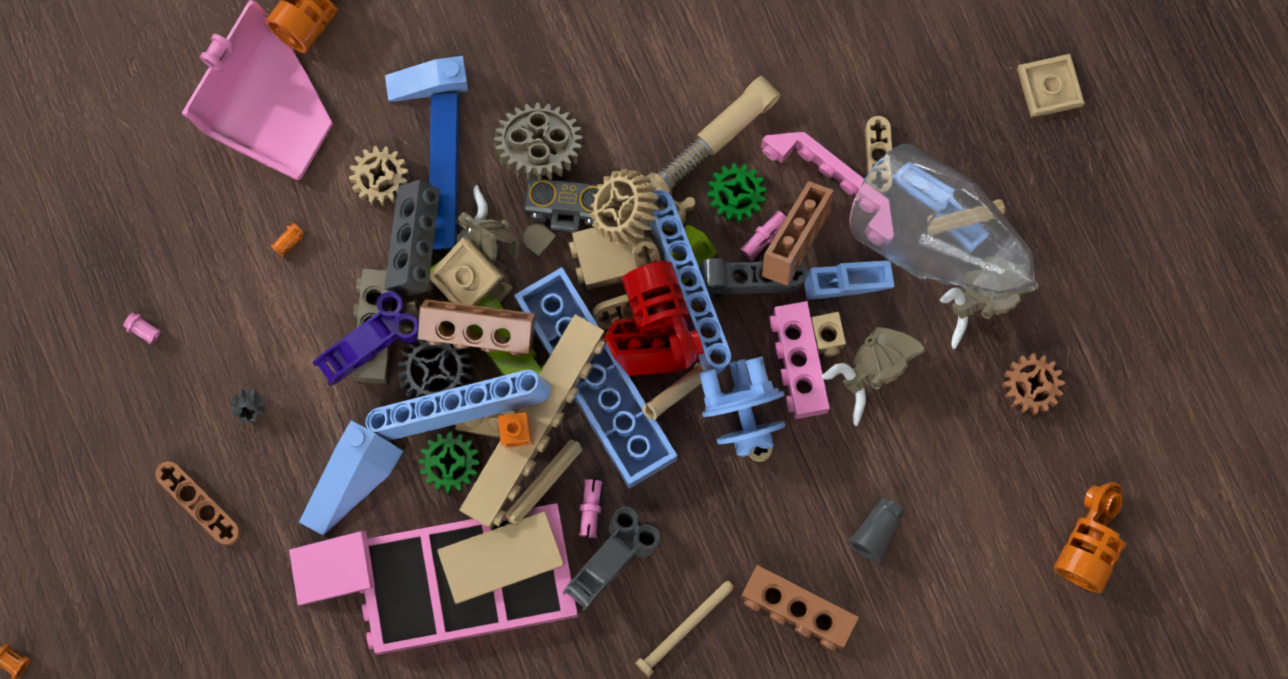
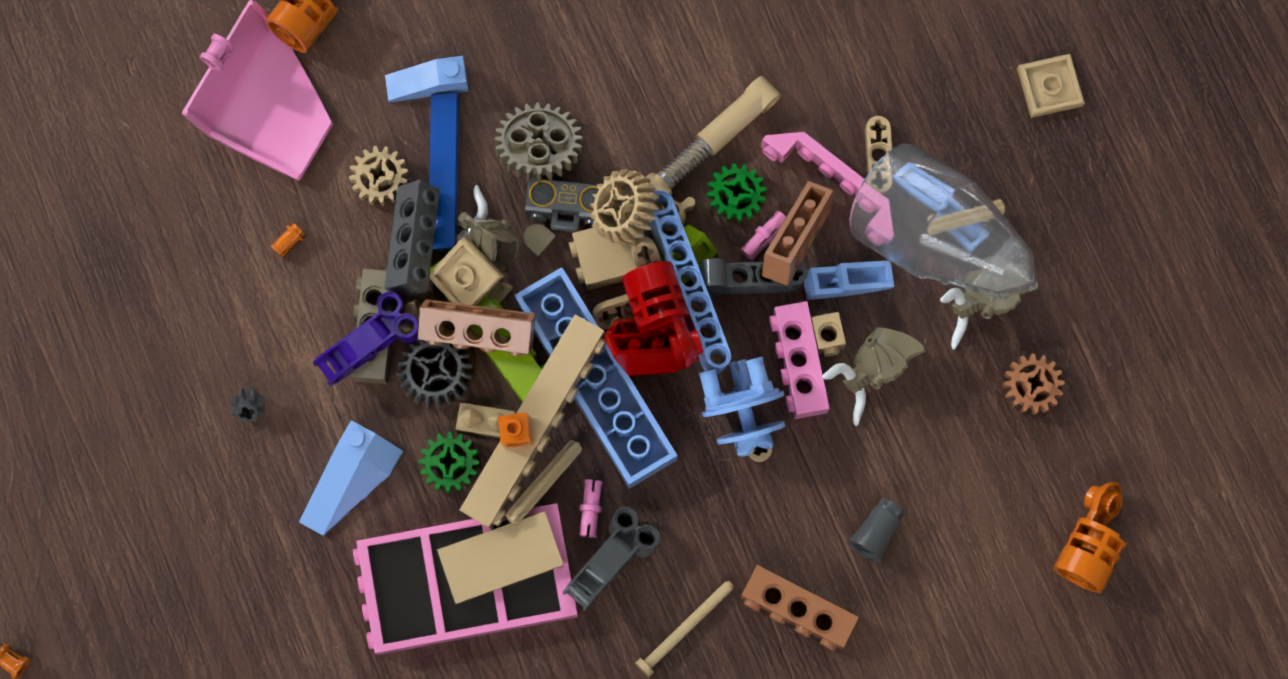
(141, 328): bright pink pin -> none
(200, 501): nougat beam -> none
(332, 568): bright pink tile -> none
(415, 414): light blue beam -> none
(673, 393): tan pin -> none

